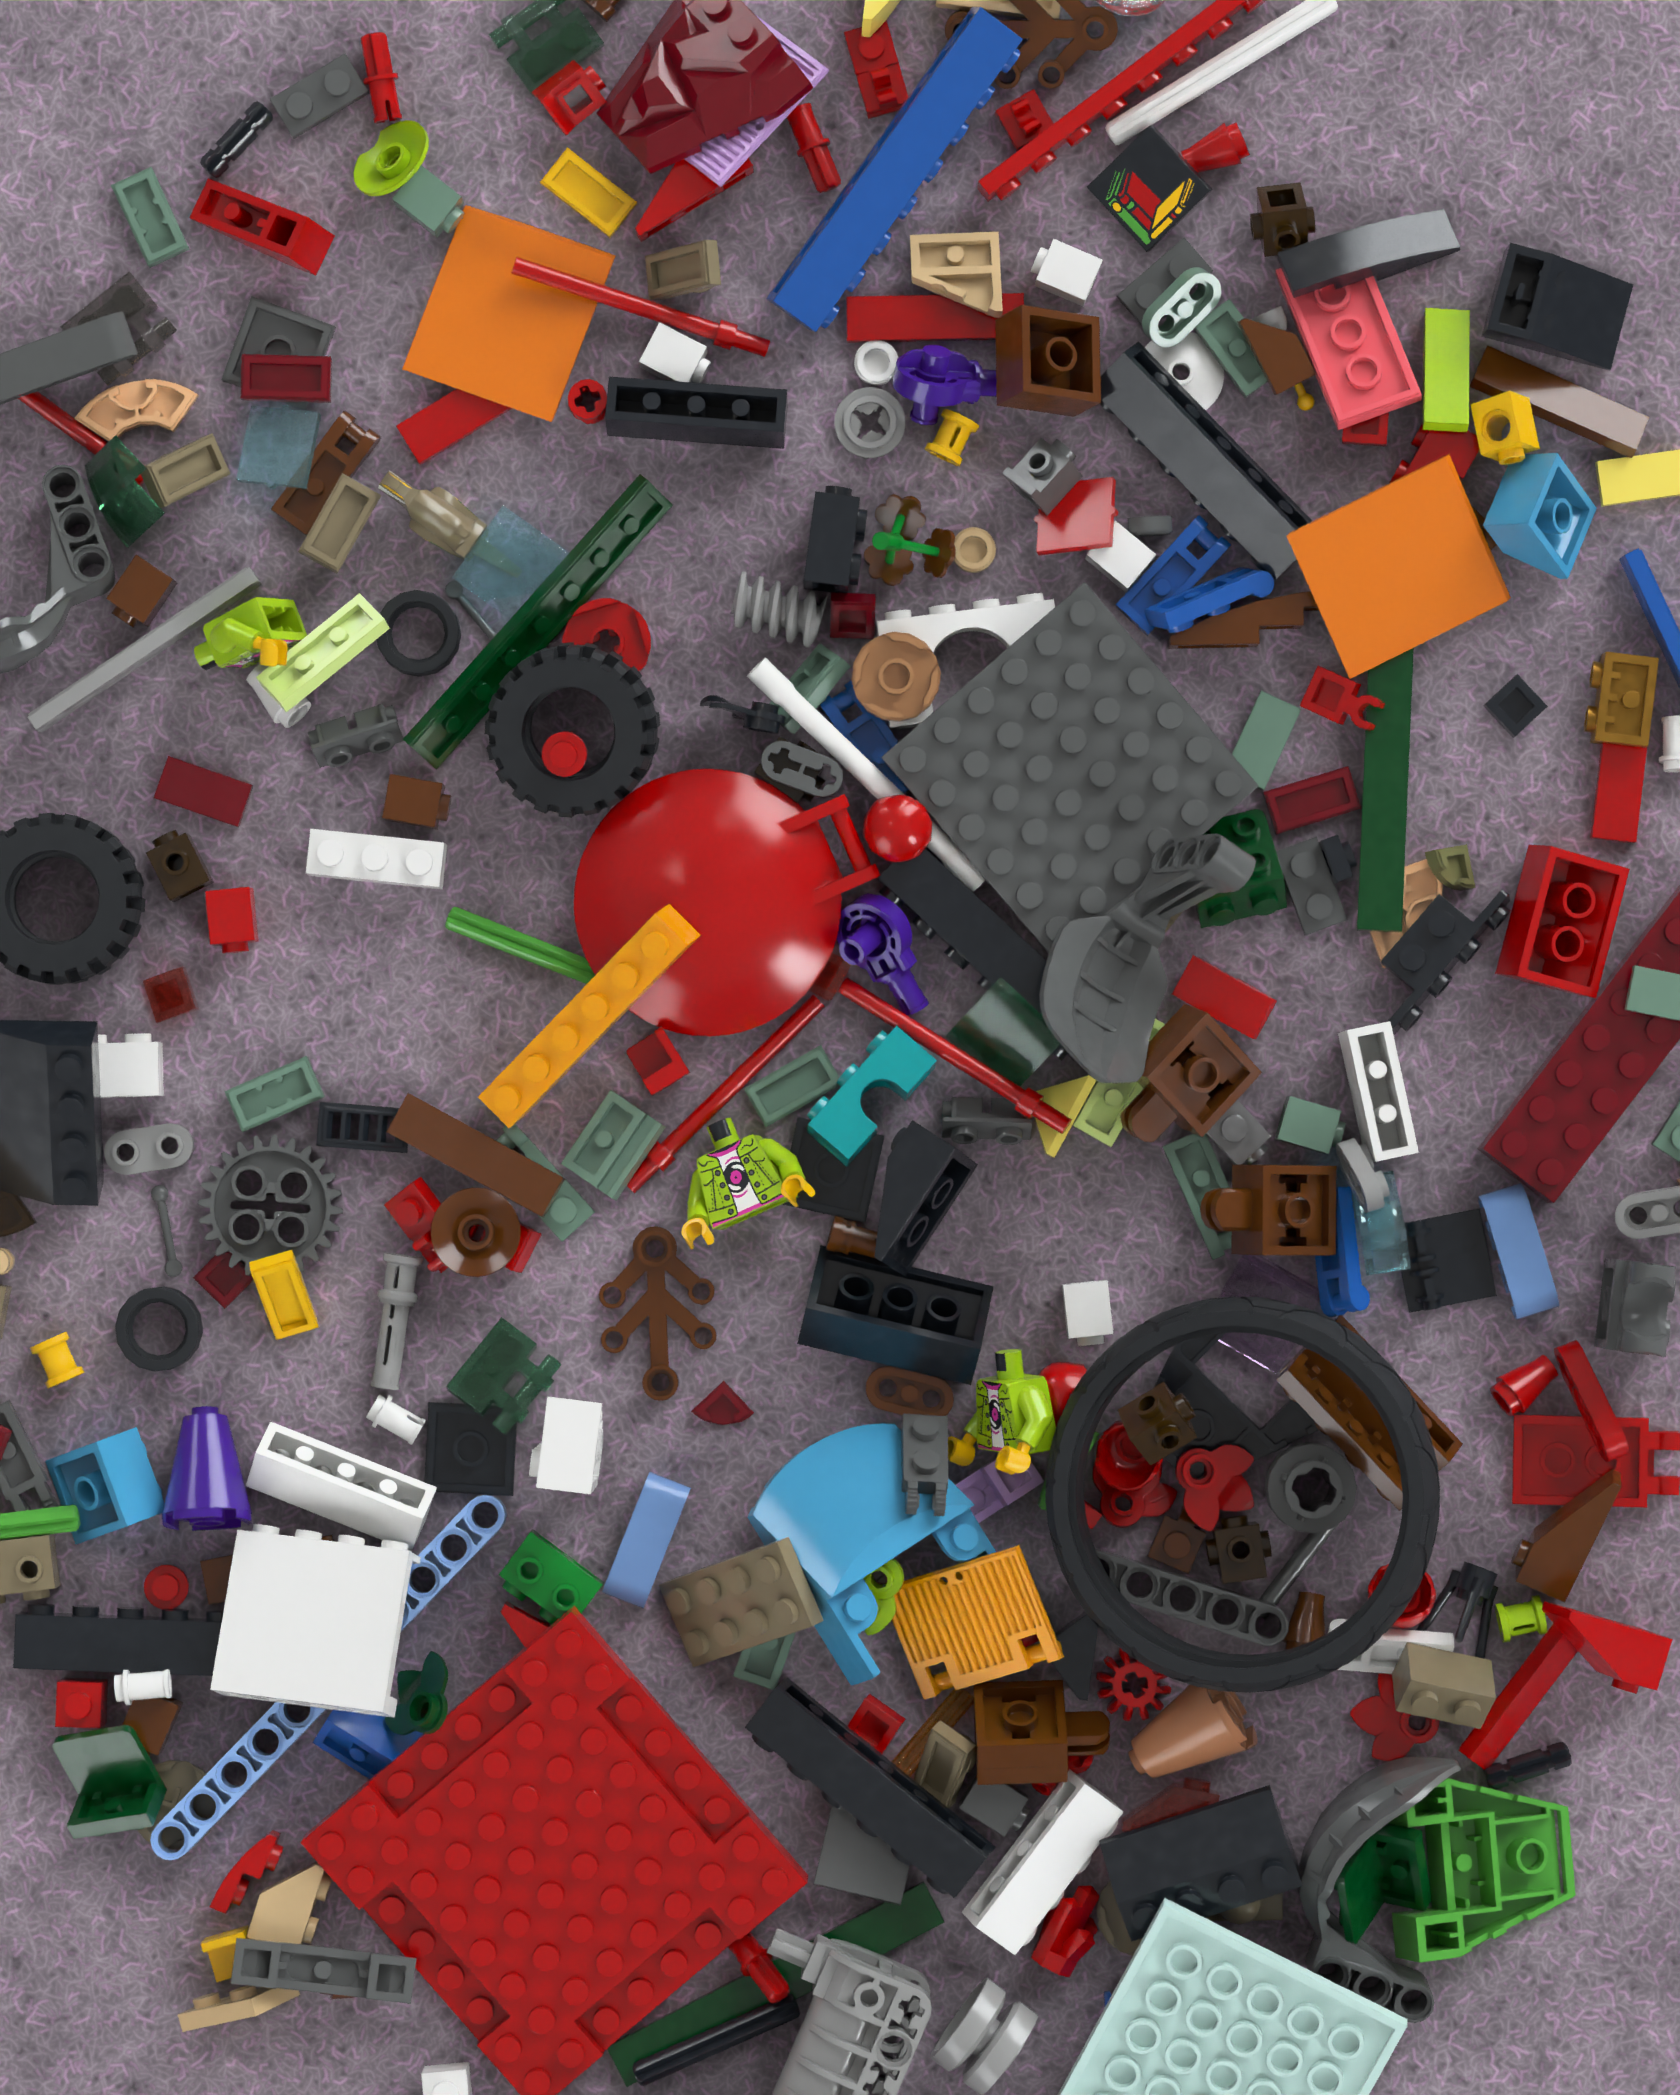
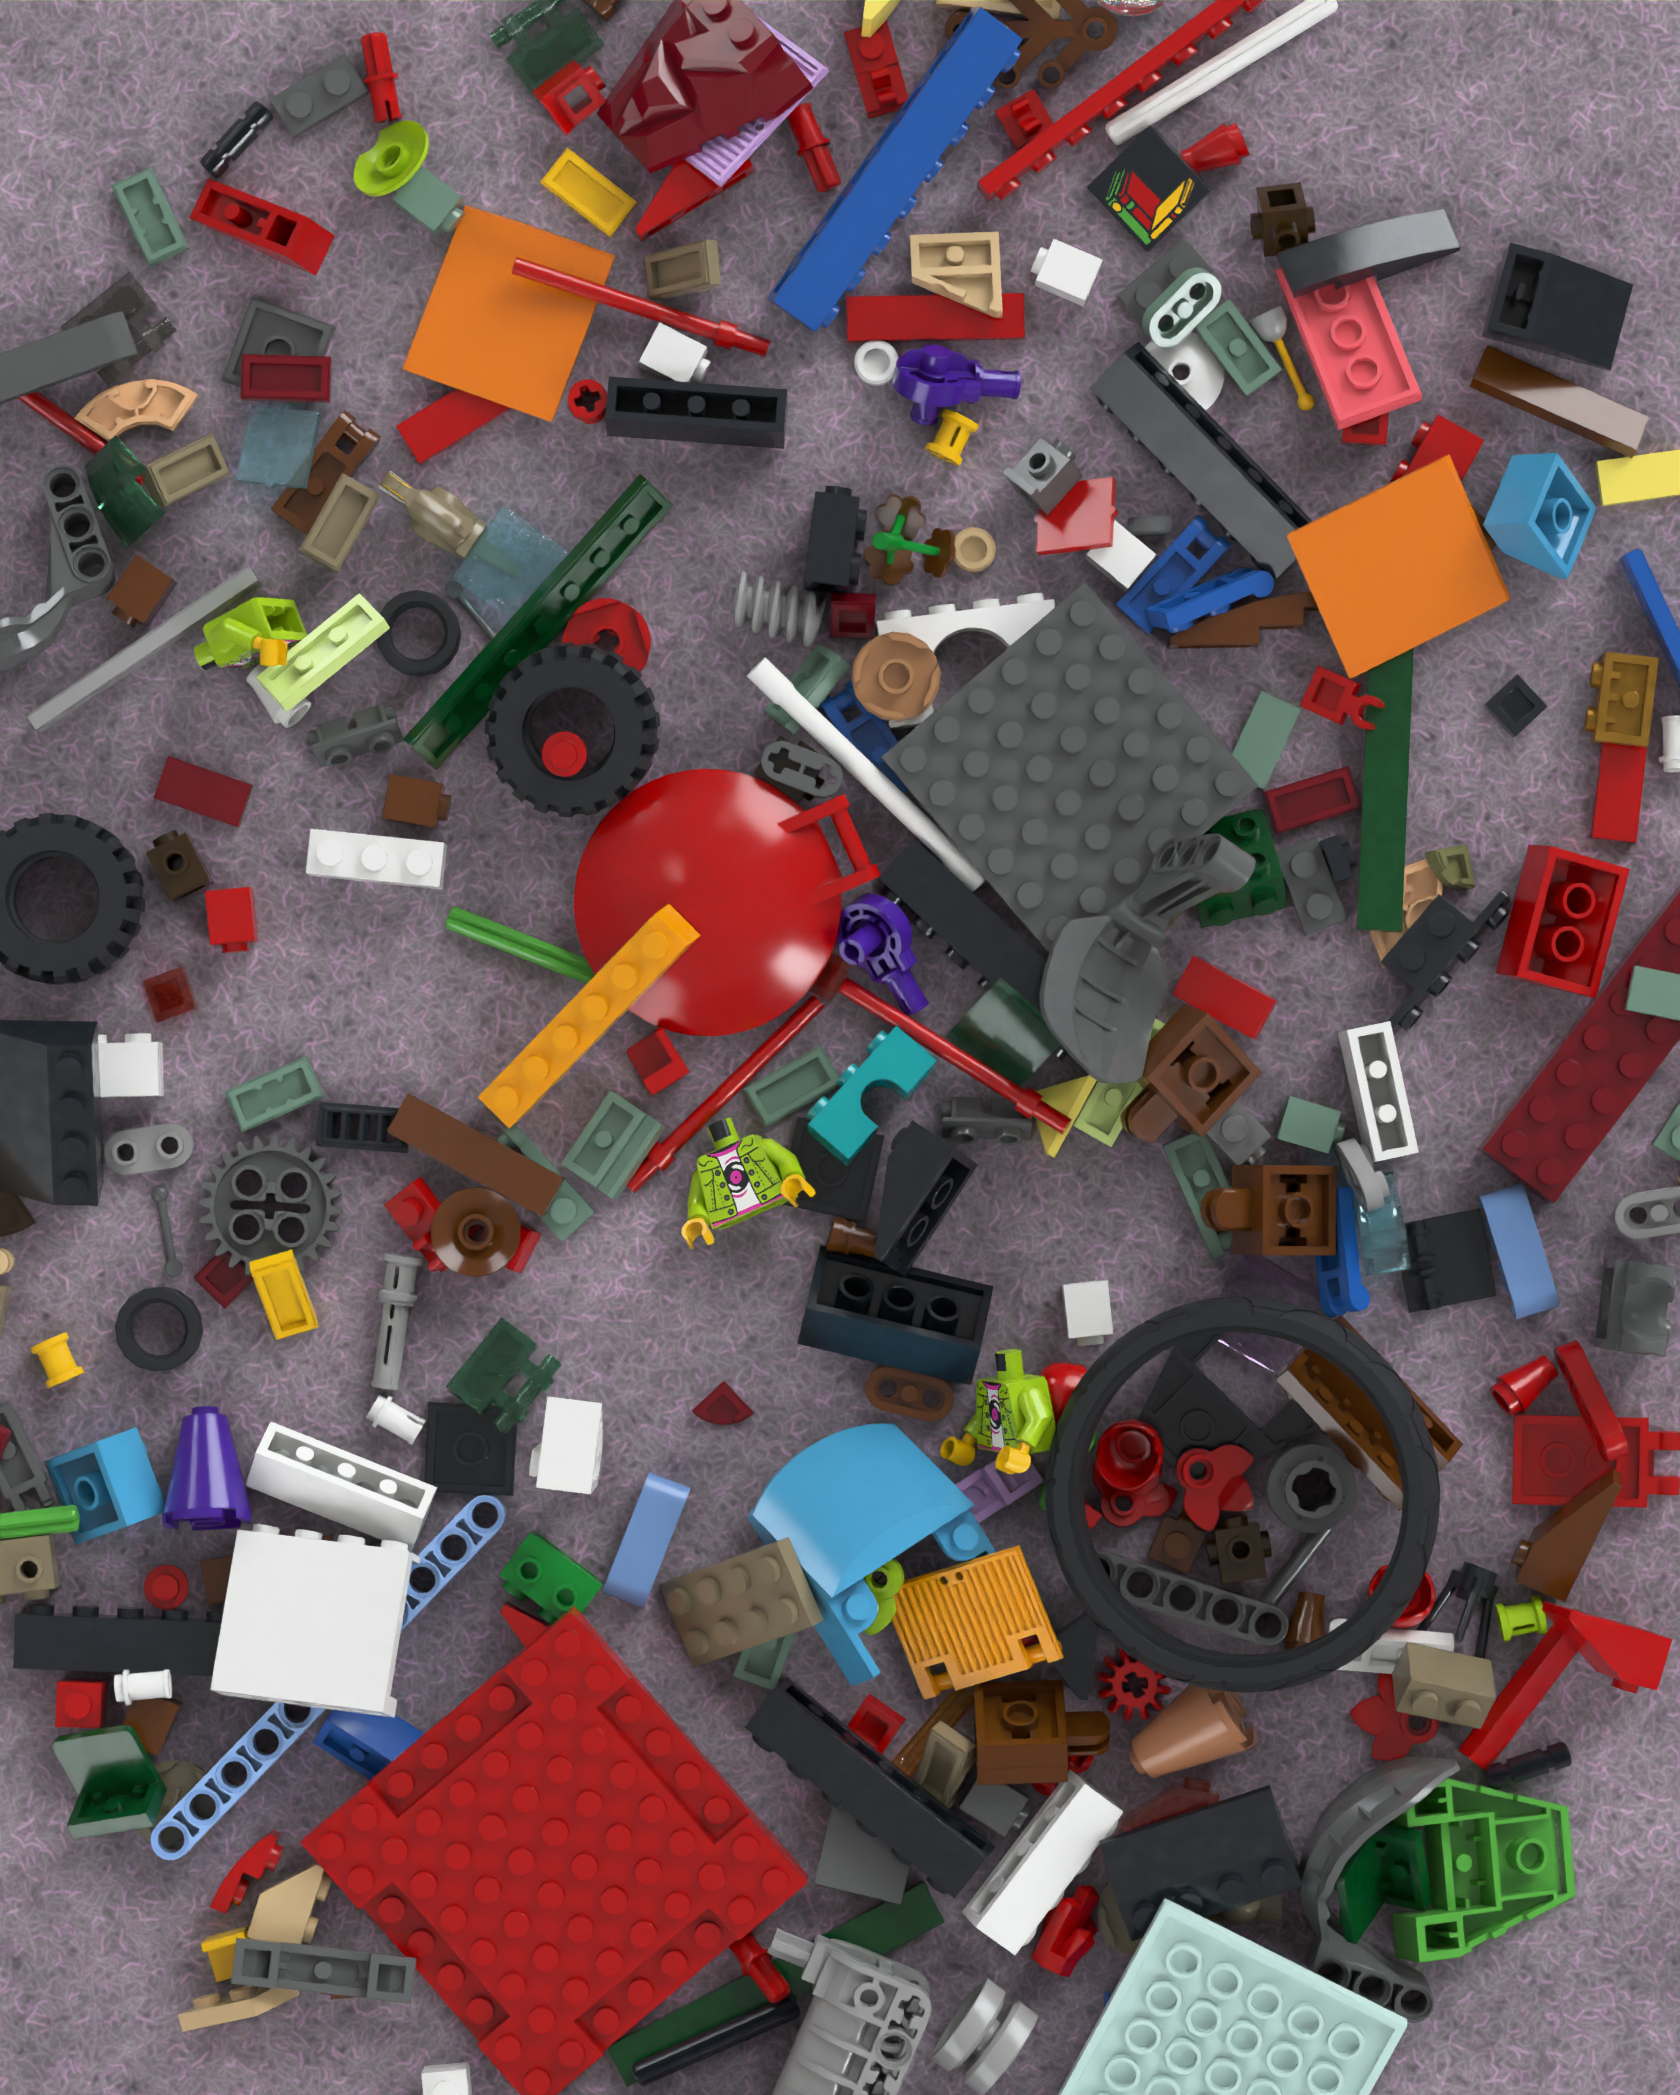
(421, 1698): dark green plate -> none
(657, 1304): reddish brown plant -> none
(760, 718): black plate -> none
(867, 401): light grey gear -> none
(897, 828): red hair -> none
(924, 1460): dark grey hinge -> none
(1048, 361): reddish brown brick -> none
(1158, 1422): dark brown brick -> none
(1277, 354): reddish brown tile -> none
(1446, 369): lime tile -> none
(1491, 417): yellow brick -> none

